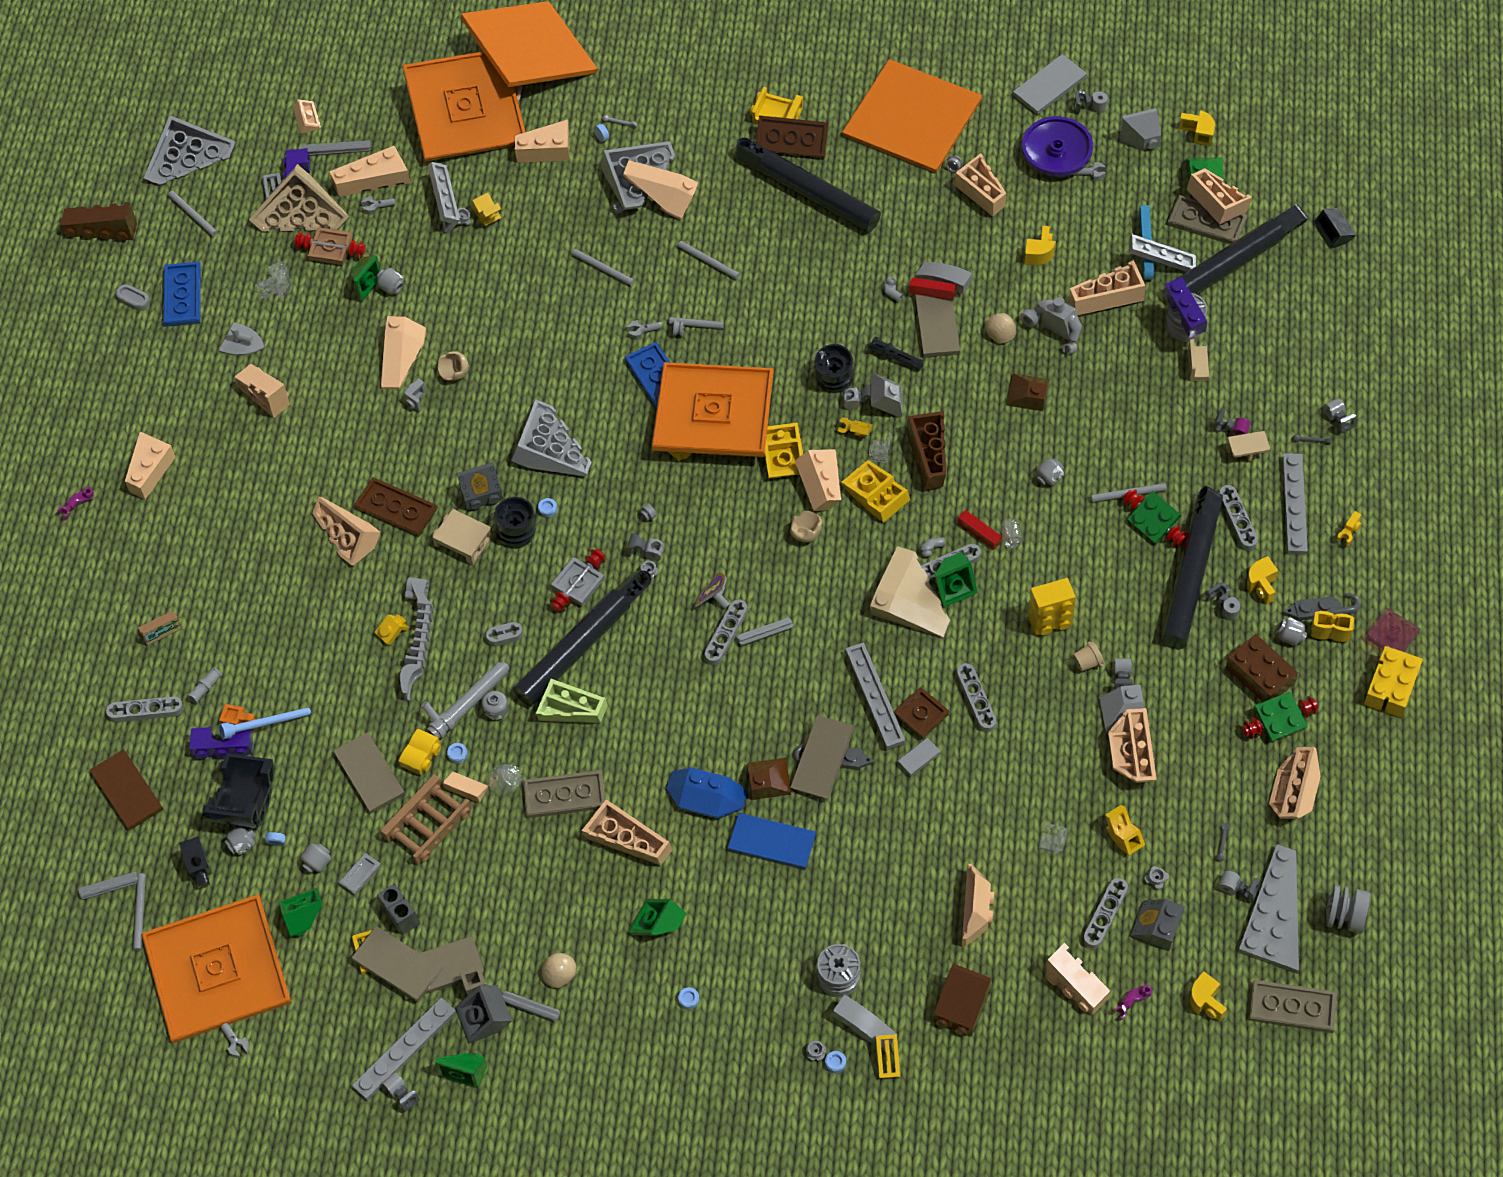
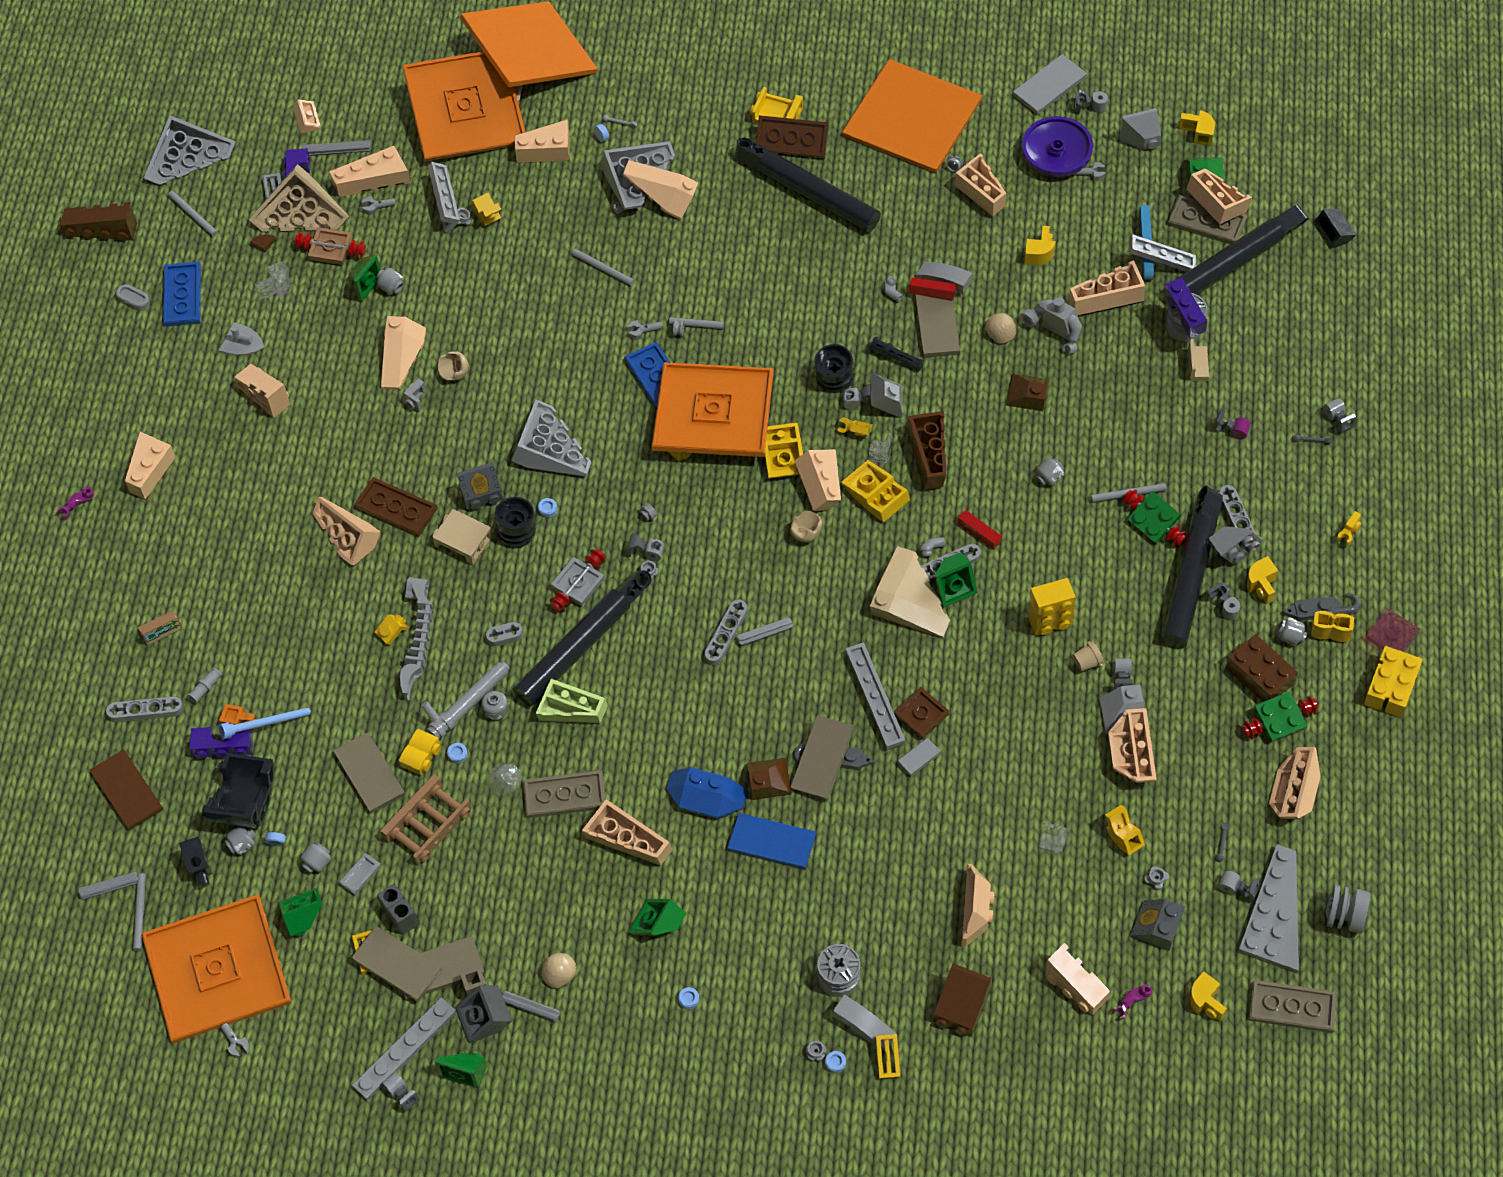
(263, 242): none -> reddish brown tile
(465, 787): light nougat slope -> none
(714, 589): shield -> none
(732, 273): light grey bar -> none
(974, 698): light grey beam -> none
(1011, 533): clear brick -> none
(1108, 914): light grey beam -> none
(1235, 543): none -> light grey slope
(1248, 444): tan panel -> none
(1294, 504): light grey plate -> none

